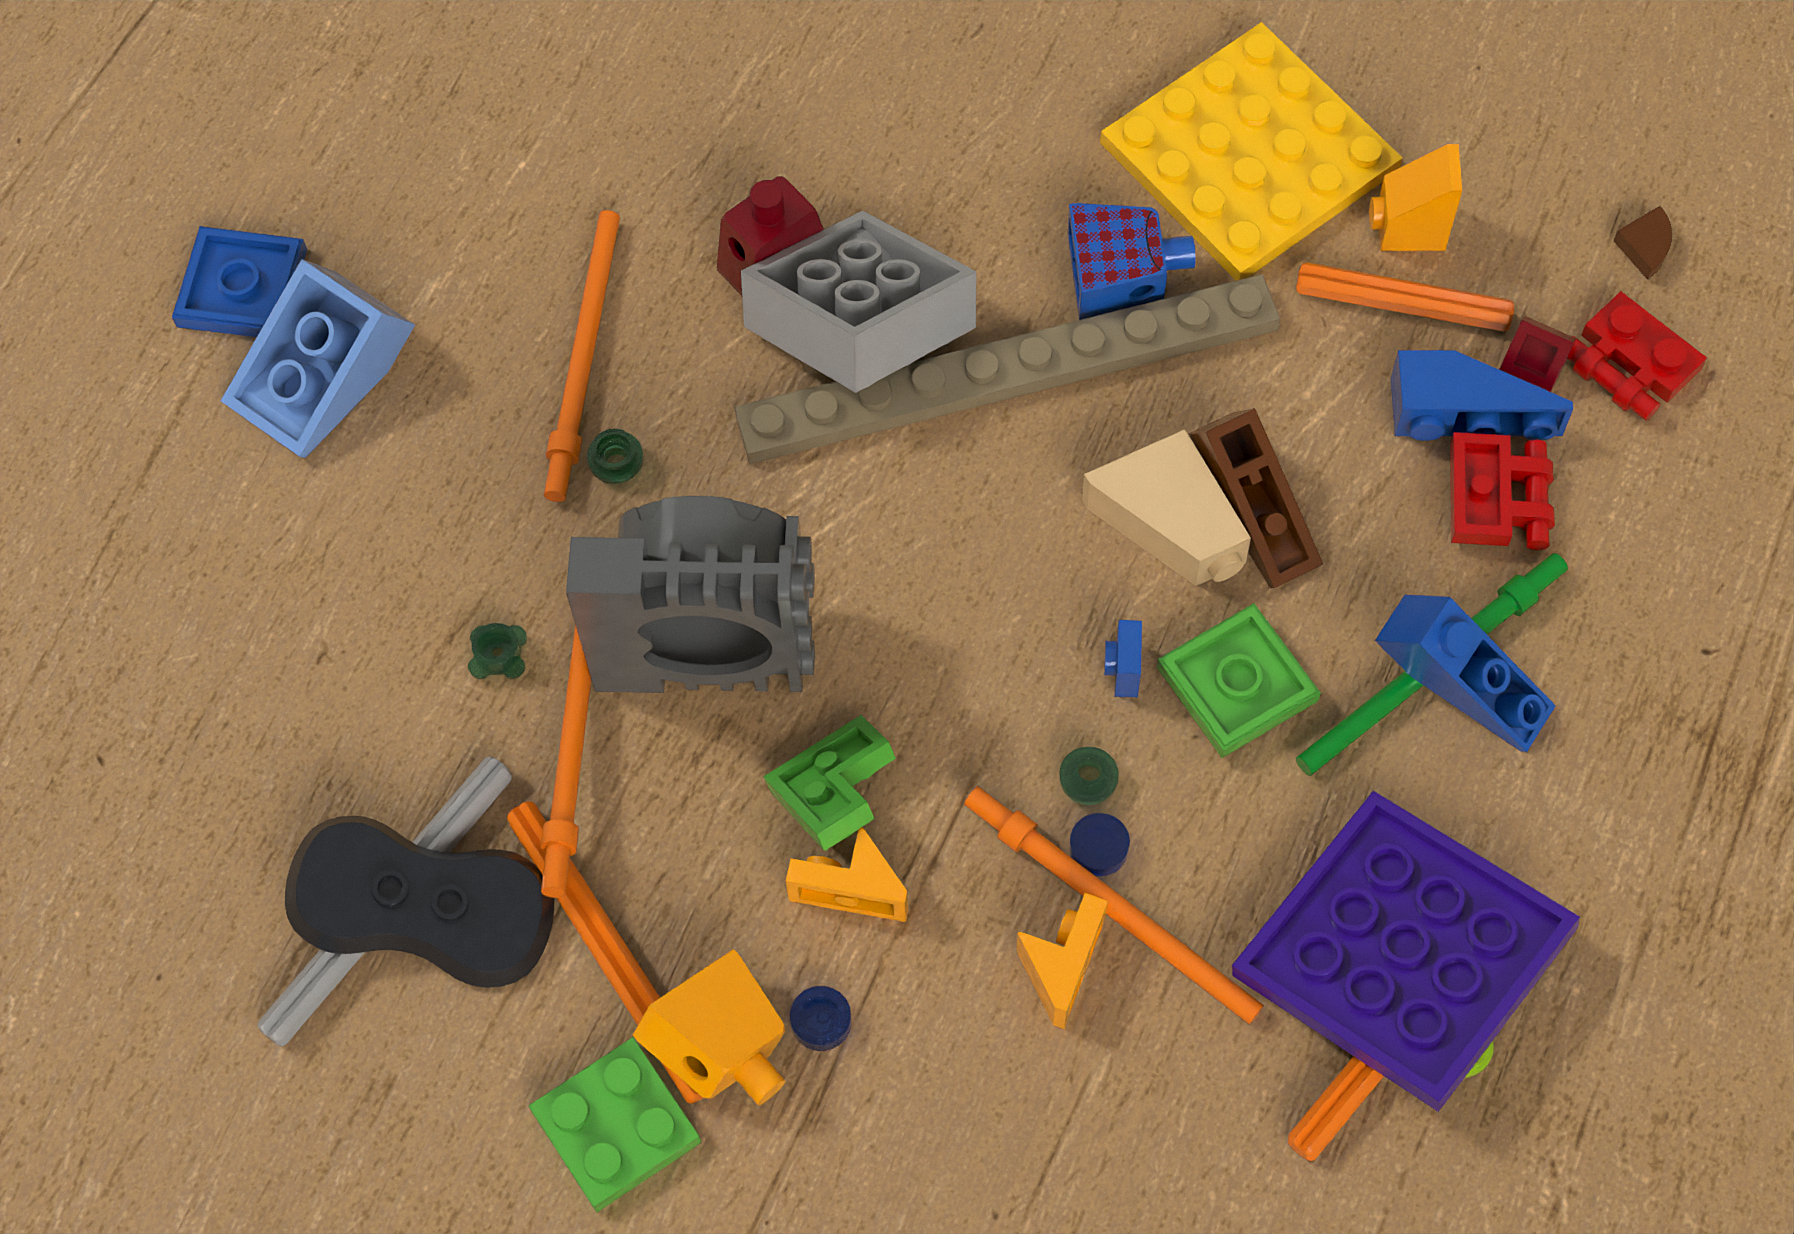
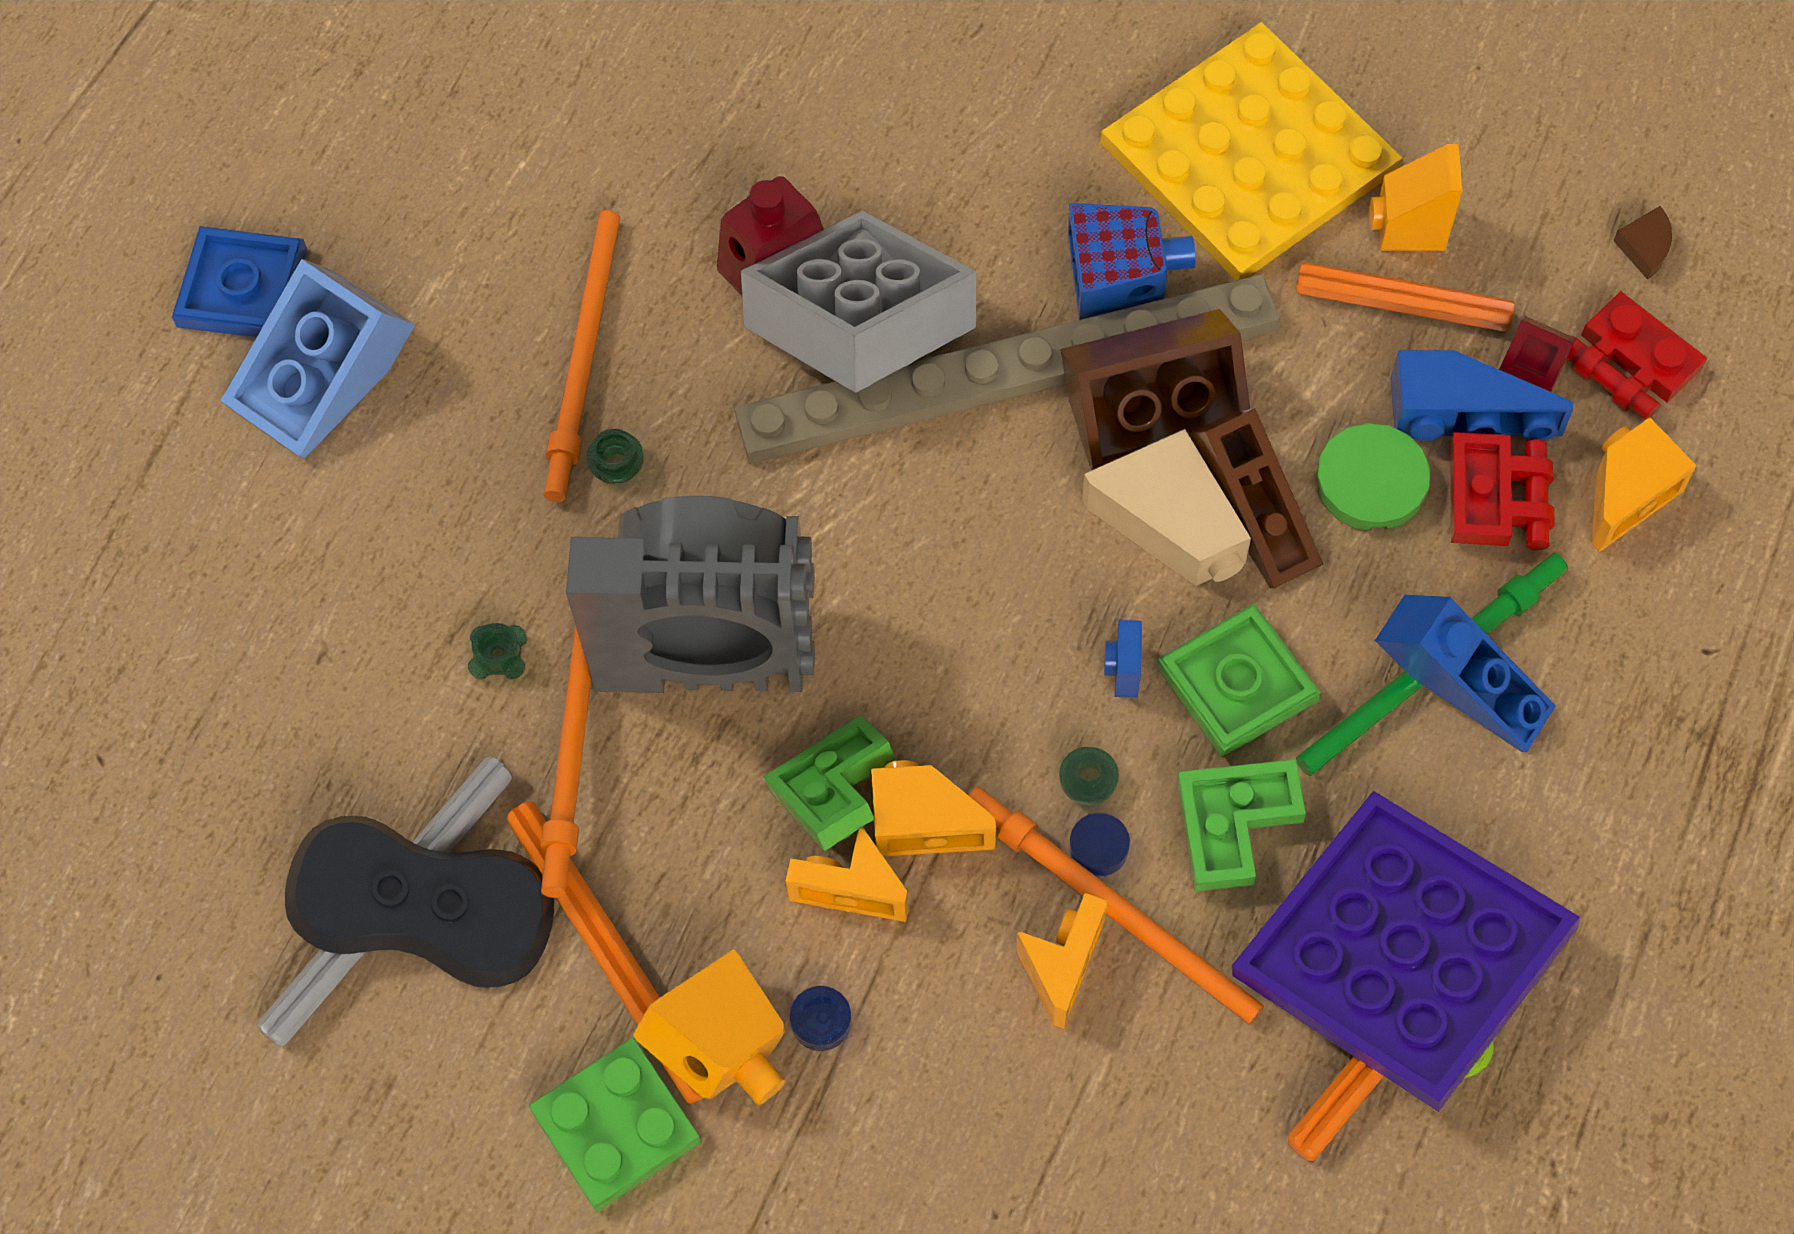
(926, 813): none -> light orange slope
(1154, 383): none -> reddish brown slope
(1223, 805): none -> bright green plate
(1372, 476): none -> bright green tile
(1636, 479): none -> light orange slope

